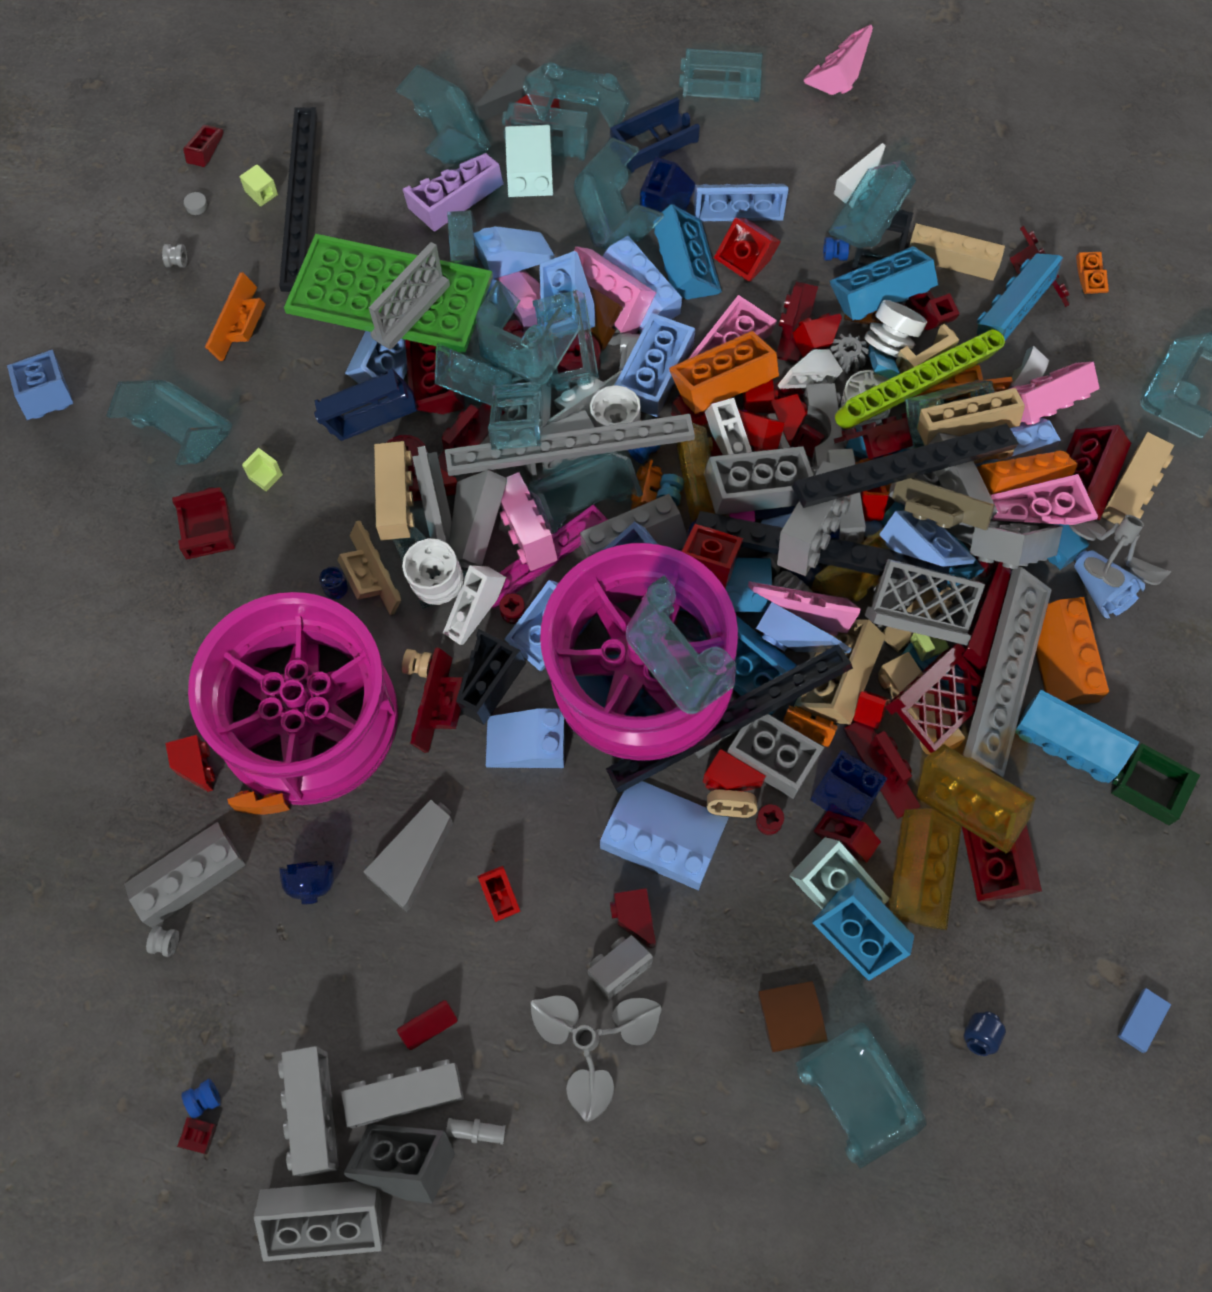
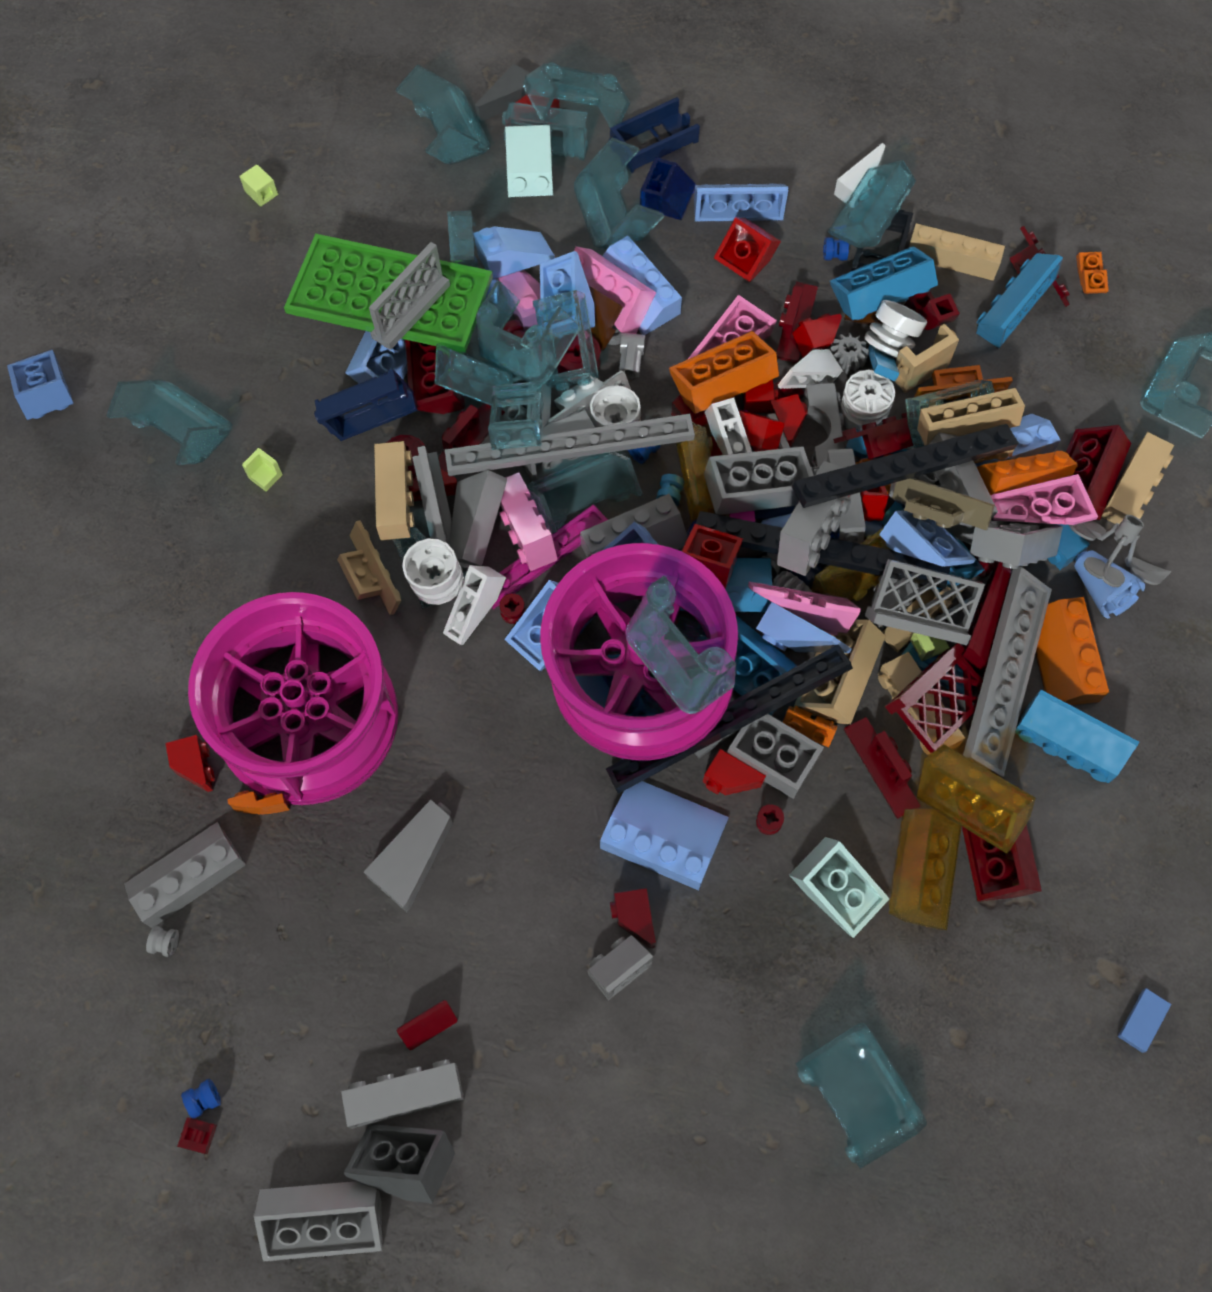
(174, 255): light grey wheel -> none
(195, 203): light grey tile -> none
(200, 147): dark red slope -> none
(203, 523): dark red panel -> none
(237, 318): orange bracket -> none
(298, 195): black plate -> none
(307, 880): clear blue cylinder -> none
(308, 1112): light grey brick -> none
(331, 577): clear blue wheel -> none
(416, 663): tan wheel -> none
(438, 703): dark red bracket -> none
(453, 190): lavender wedge -> none
(475, 1131): light grey pin -> none
(489, 676): black wedge -> none
(498, 893): red slope -> none
(526, 739): light blue slope -> none
(554, 1020): light grey plant -> none
(648, 478): orange hinge -> none
(656, 350): light blue slope -> none
(686, 254): dark azure slope -> none
(732, 803): tan beam -> none
(744, 62): clear light blue door -> none
(792, 1016): reddish brown slope -> none
(809, 439): dark red tile -> none
(842, 65): bright pink wedge -> none
(848, 787): clear blue slope -> none
(852, 833): dark red slope -> none
(864, 930): dark azure slope -> none
(870, 709): red slope -> none
(919, 379): lime beam -> none
(984, 1033): dark blue head -> none
(1033, 366): light grey slope -> none
(1057, 390): bright pink wedge -> none
(1184, 776): dark green window -> none

